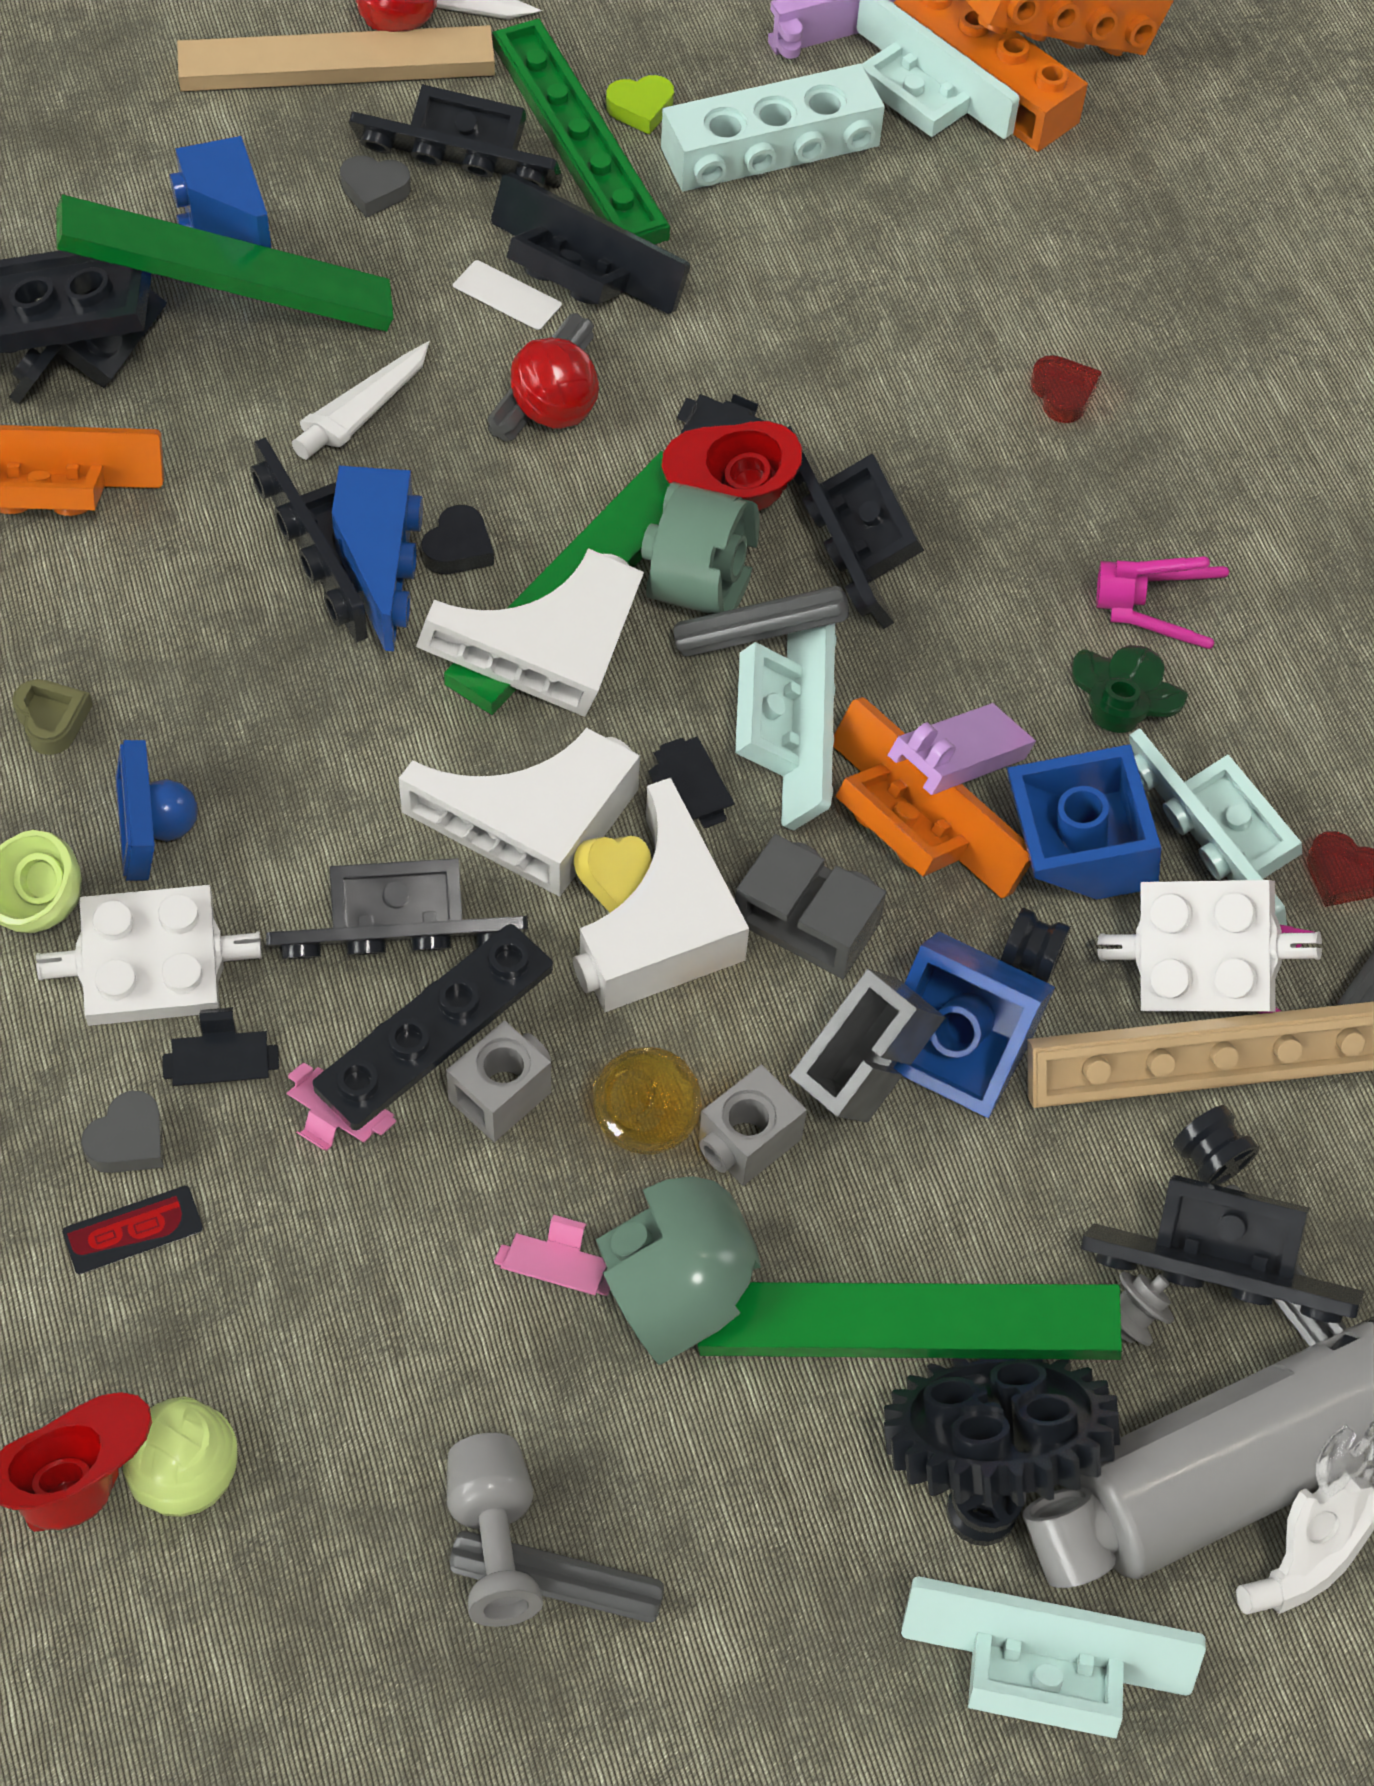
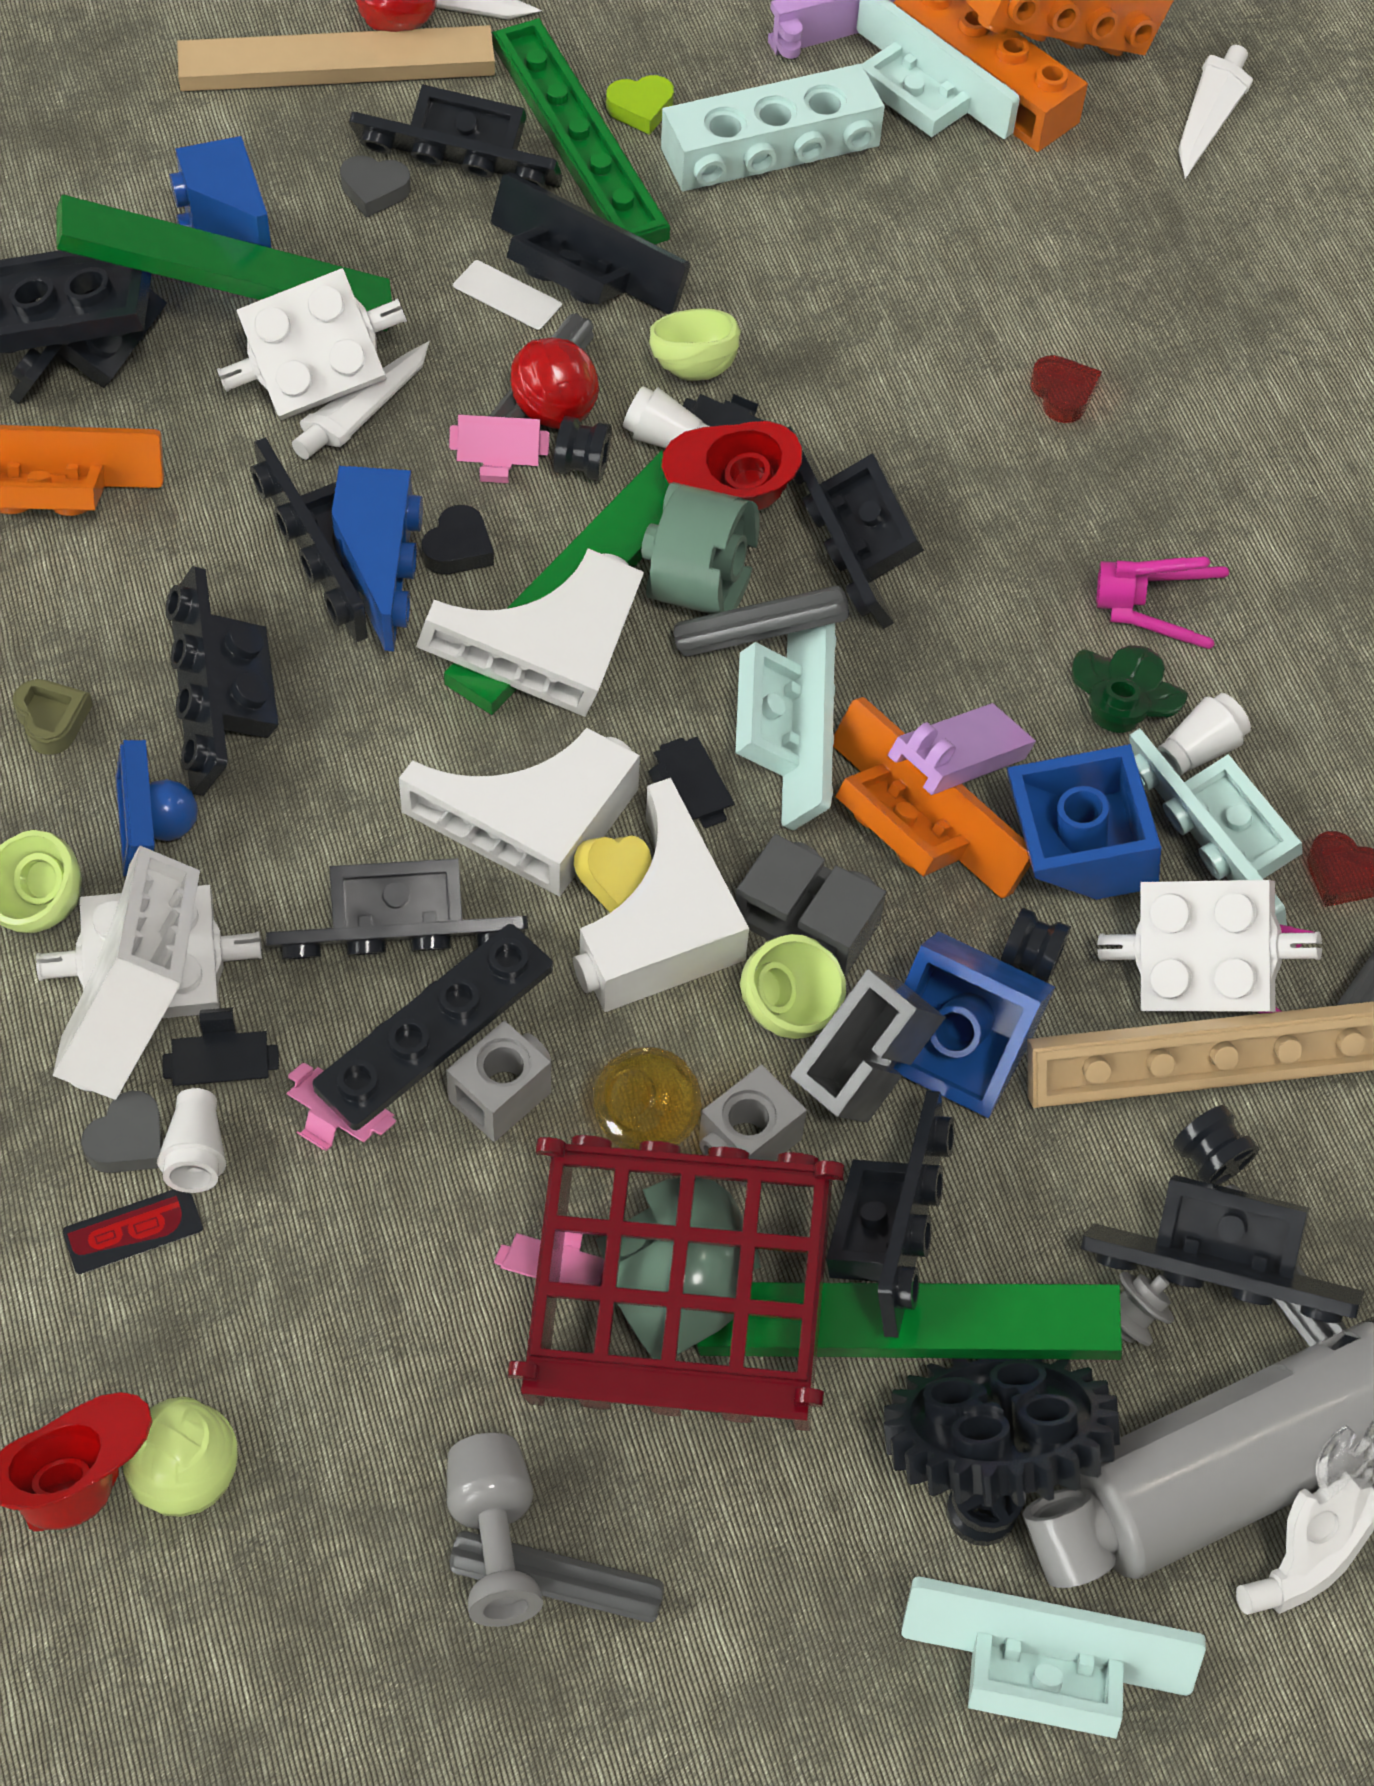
(132, 976): none -> white arch
(193, 1144): none -> white cone
(221, 679): none -> black bracket
(311, 344): none -> white plate
(498, 444): none -> bright pink piece
(582, 448): none -> black wheel
(658, 418): none -> white cone
(666, 1383): none -> dark red window
(695, 343): none -> yellowish green piece
(793, 986): none -> yellowish green piece
(887, 1220): none -> black bracket
(1206, 733): none -> white cone
(1217, 95): none -> white bar

